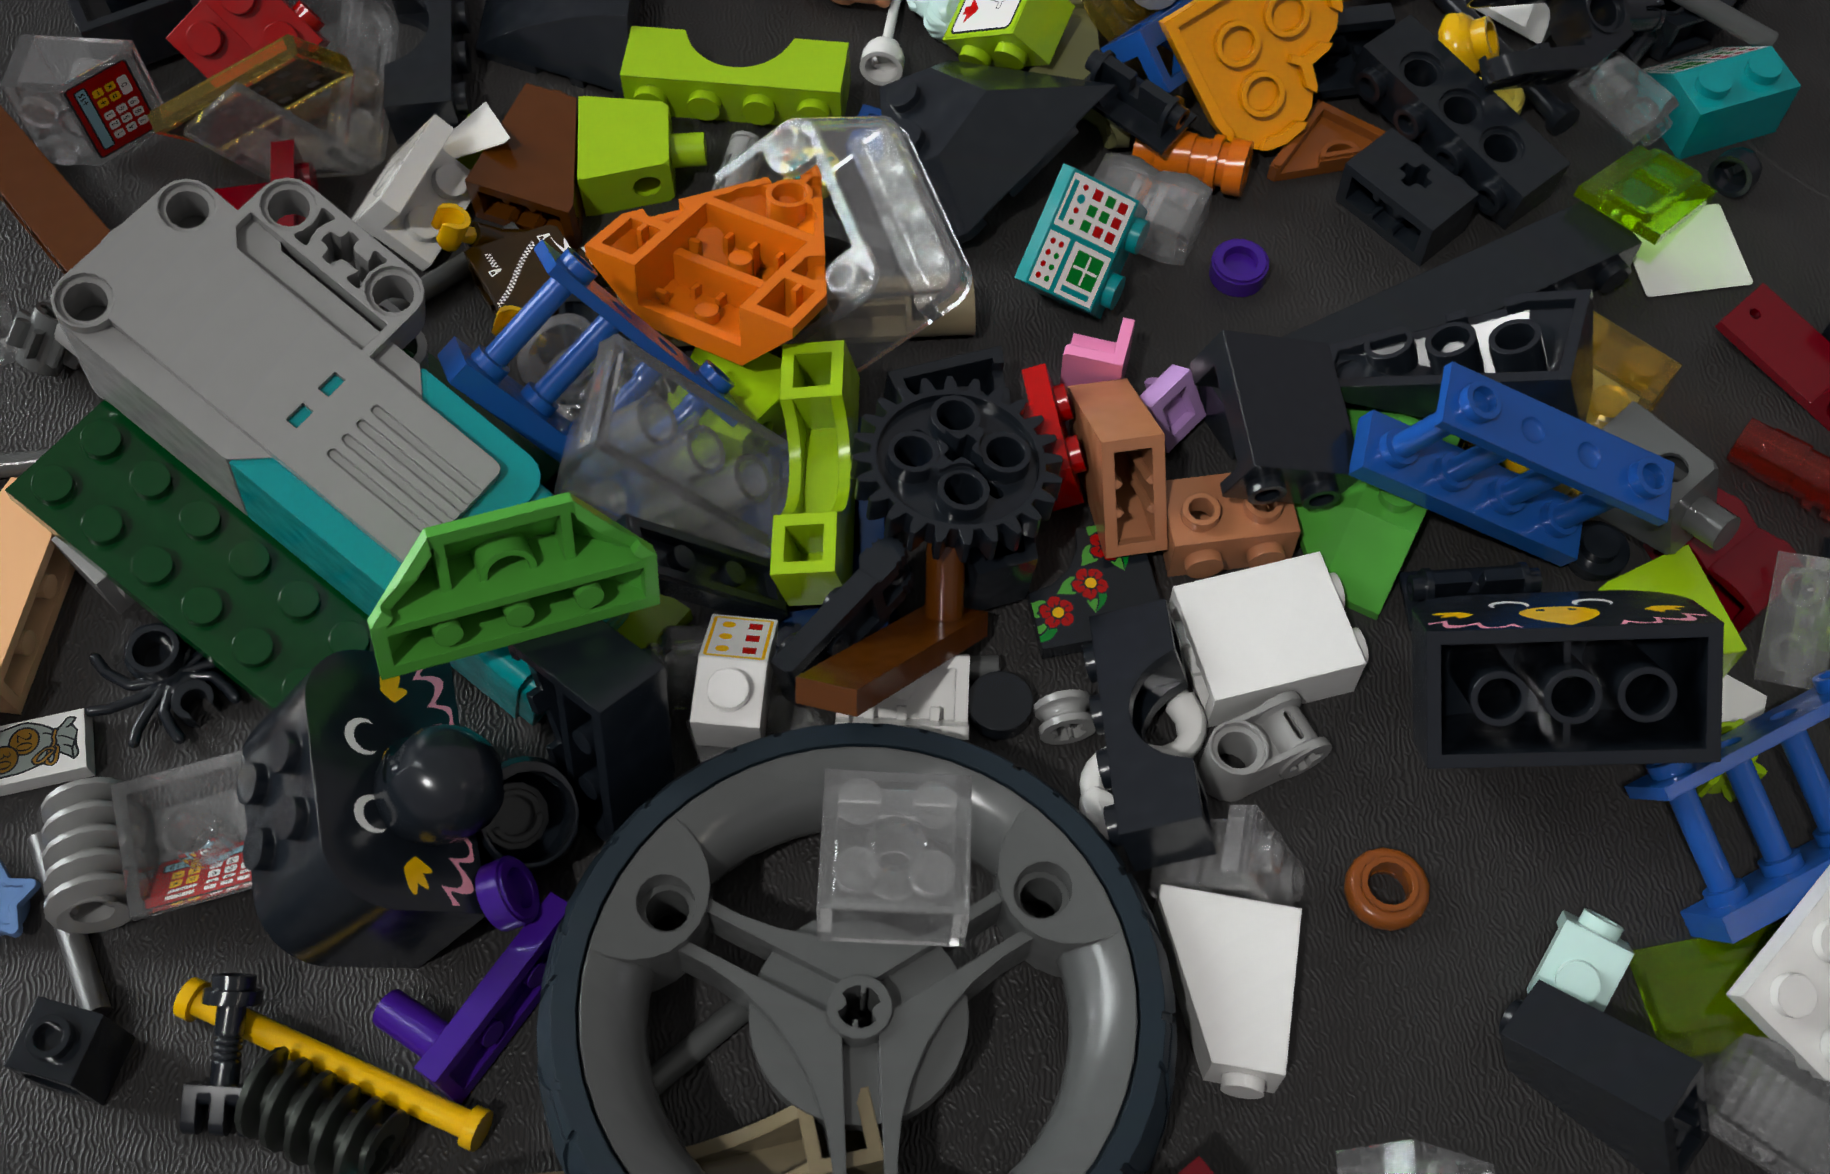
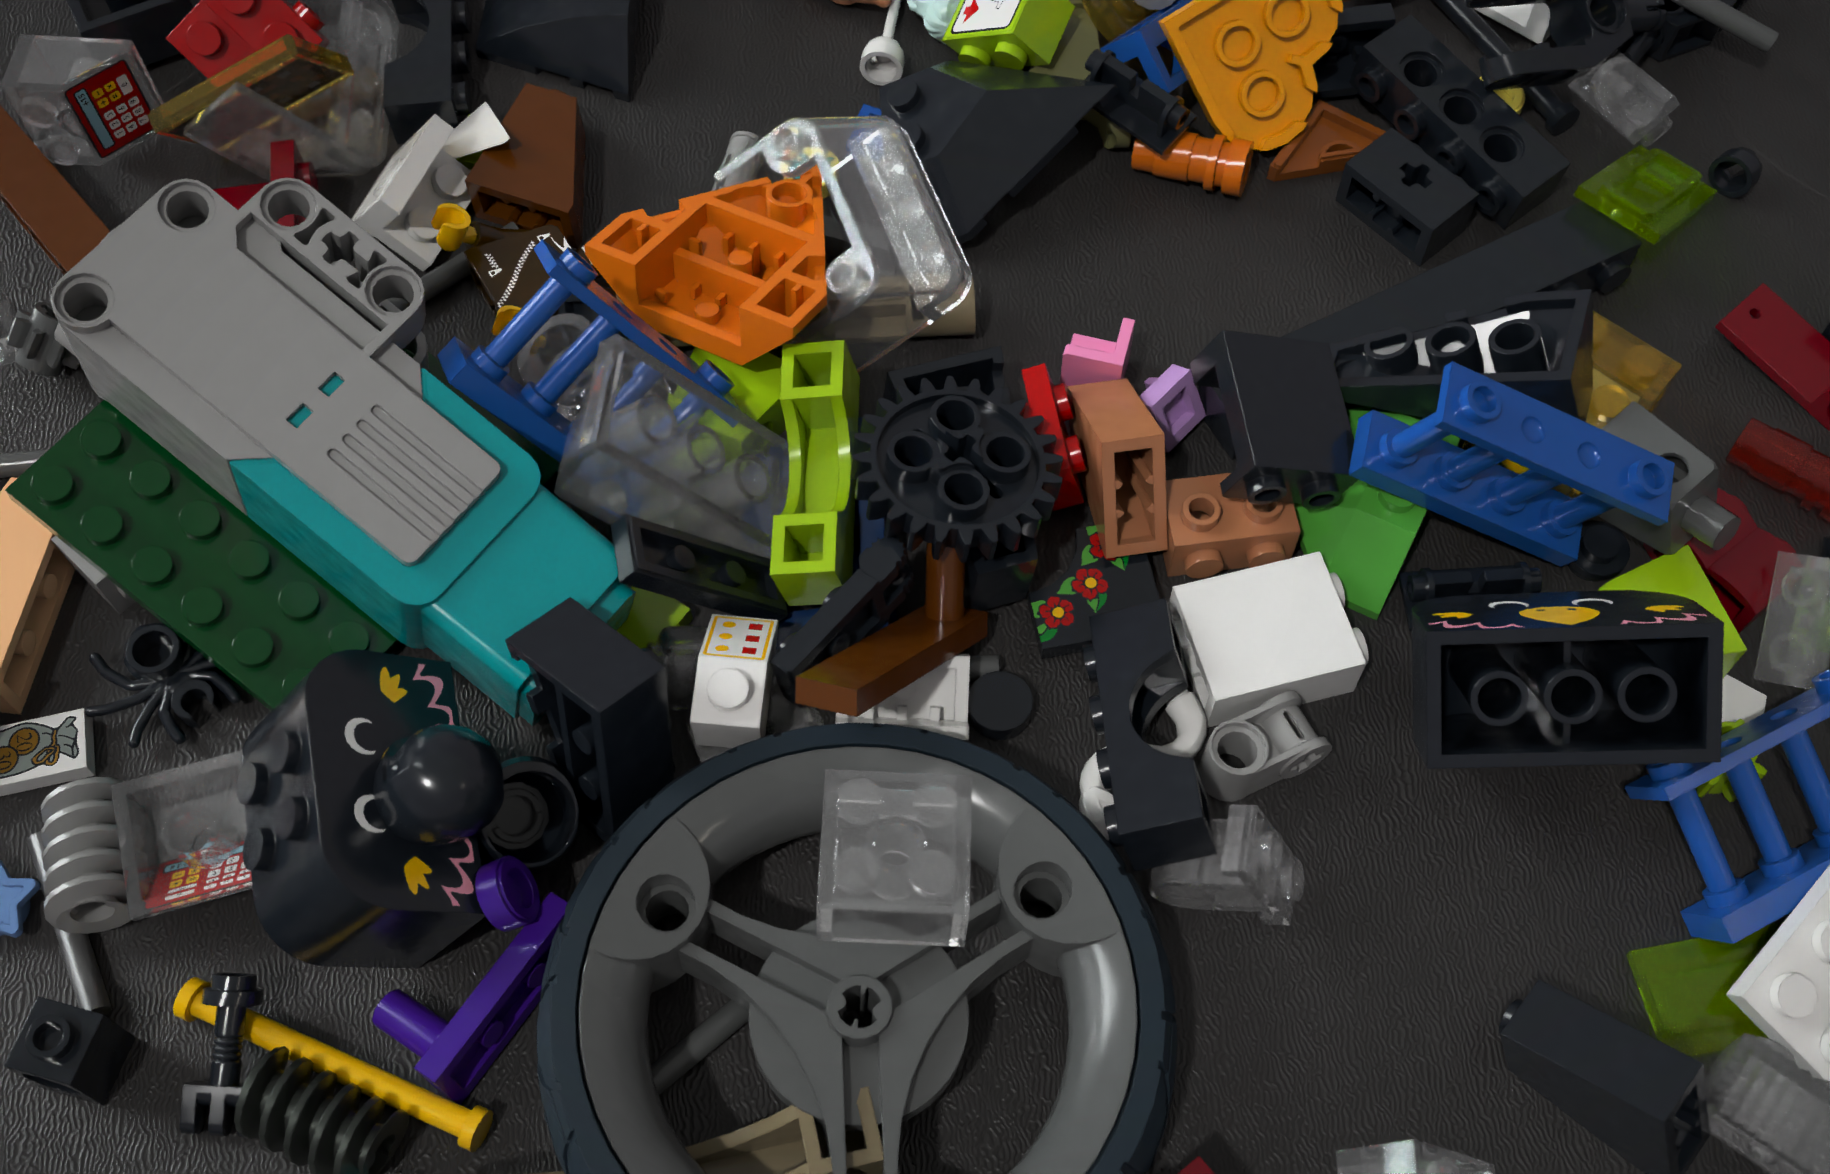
(509, 582): bright green wedge -> none
(630, 153): lime torso -> none
(800, 82): lime arch -> none
(1064, 717): light grey bush -> none
(1083, 243): slope -> none
(1174, 204): clear brick -> none
(1233, 983): white slope -> none
(1239, 267): dark purple tile -> none
(1373, 911): dark orange piece -> none
(1469, 38): yellow animal -> none
(1585, 958): light aqua bracket -> none
(1692, 257): white sticker -> none
(1725, 97): teal slope -> none

